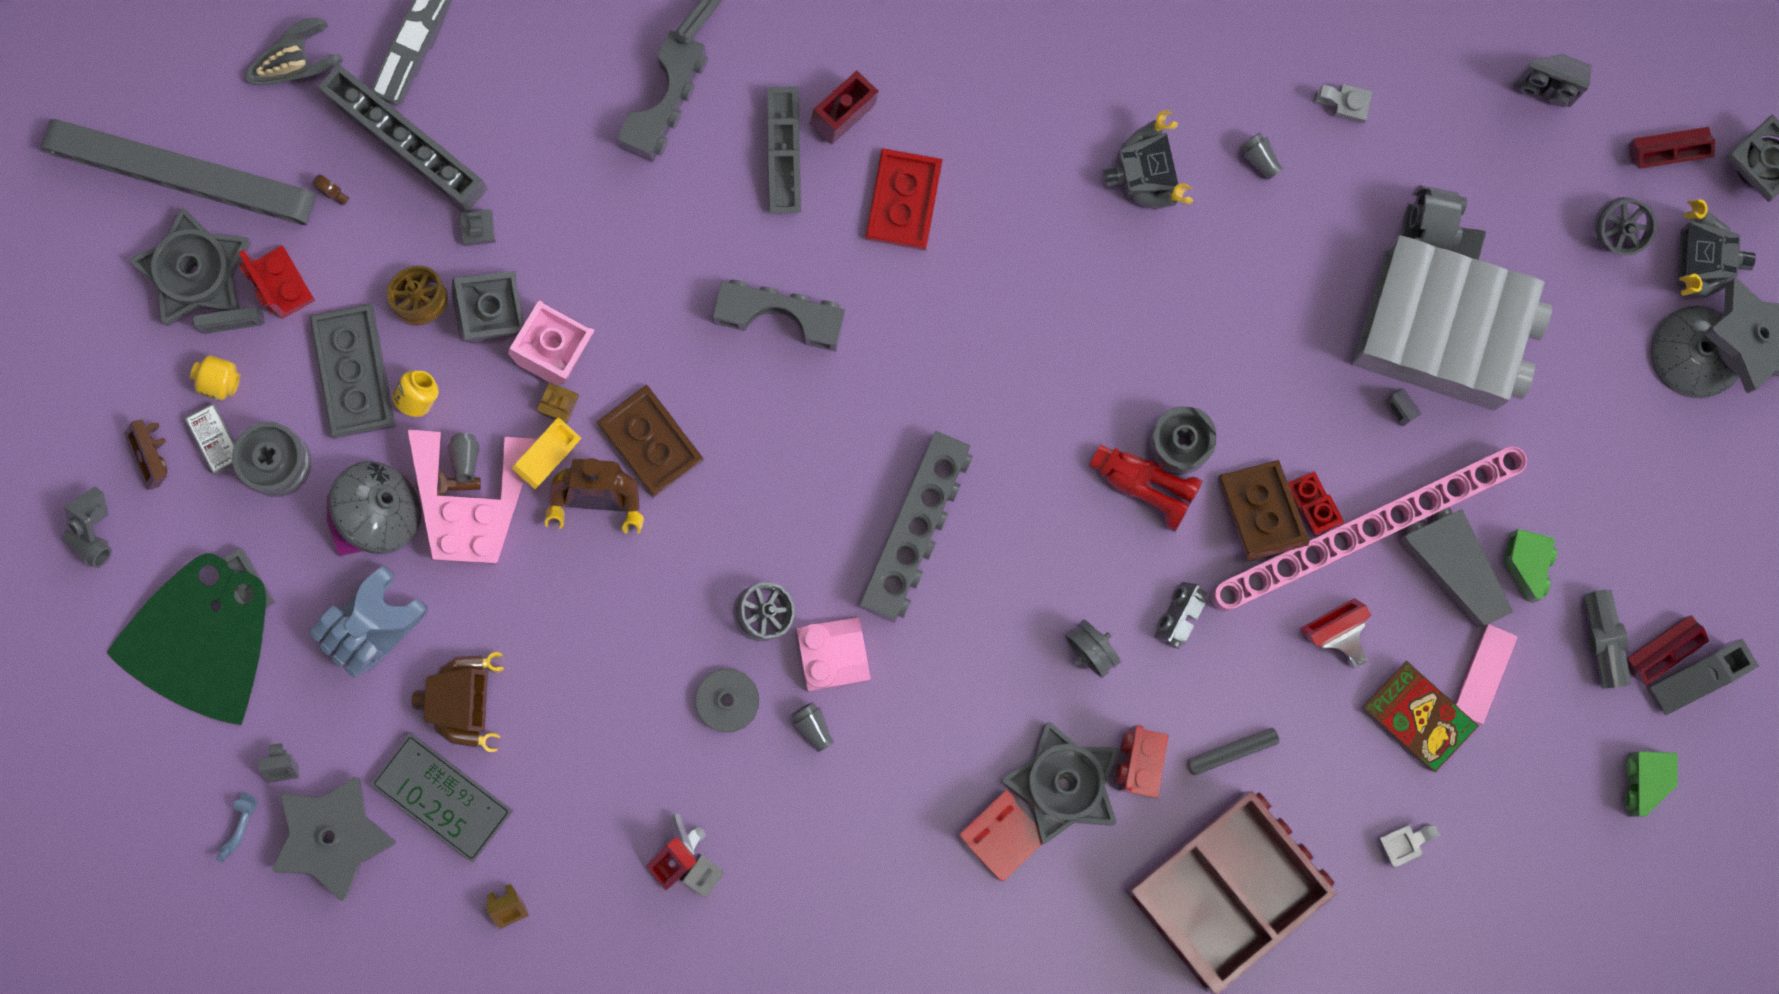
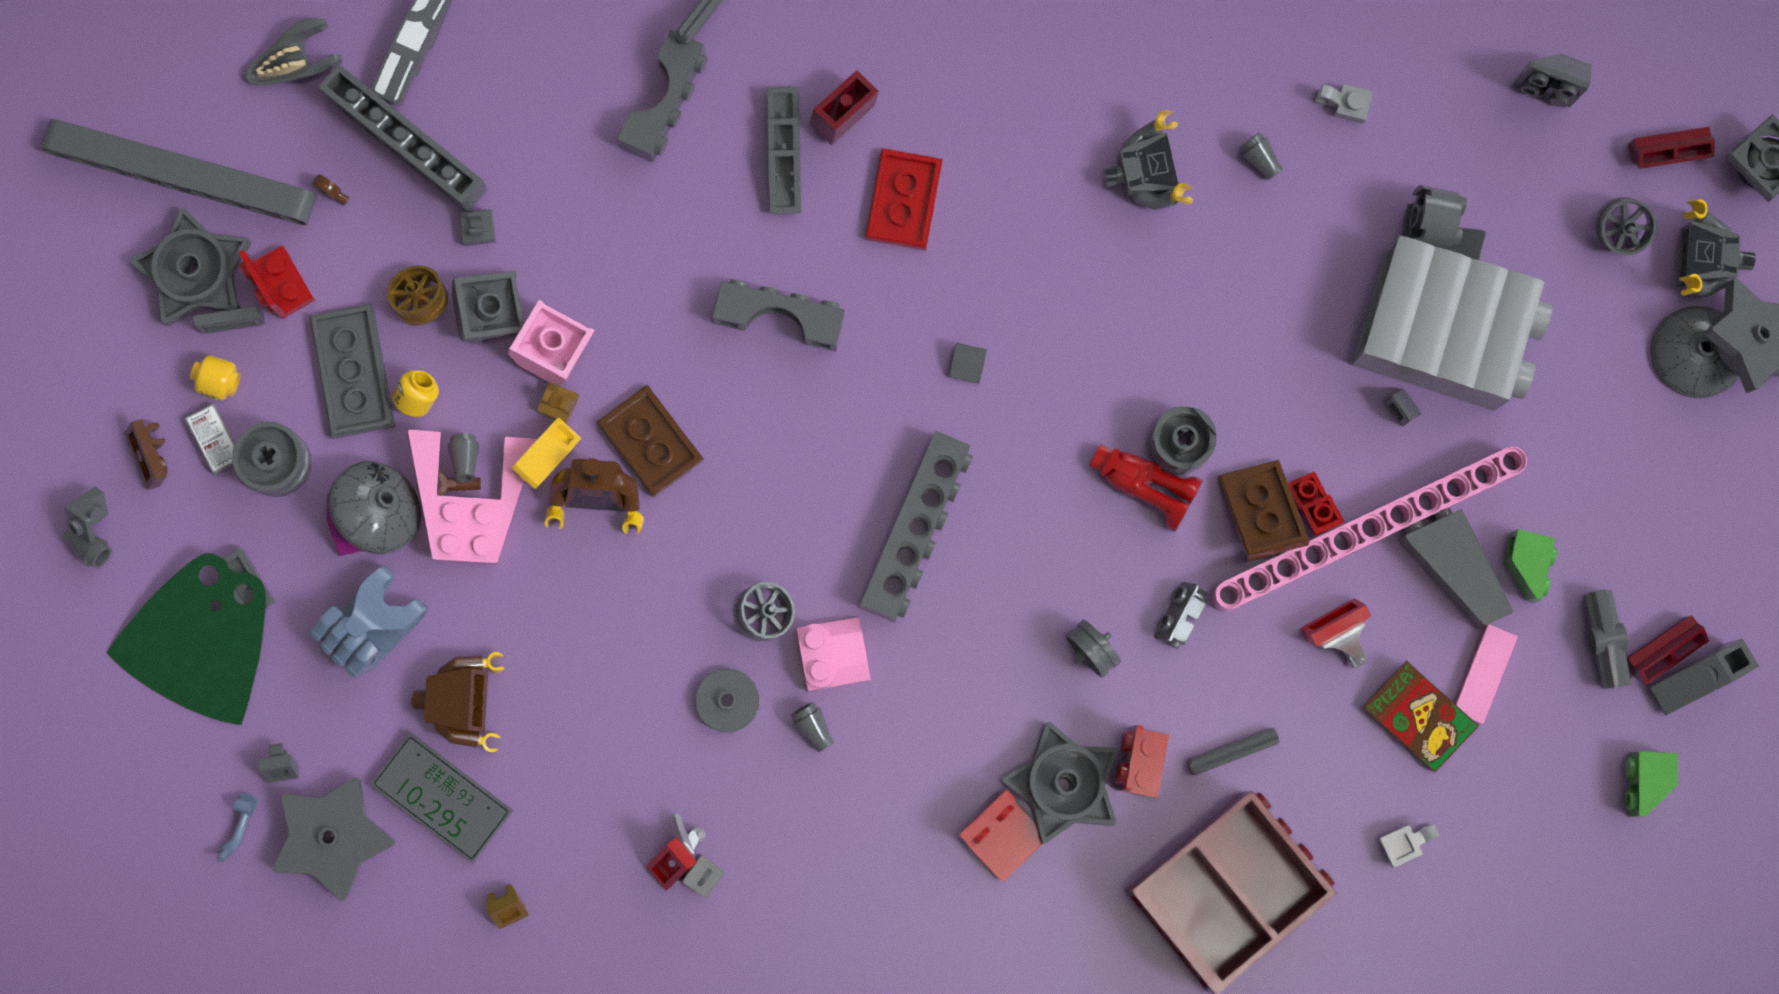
(967, 363): none -> dark grey slope

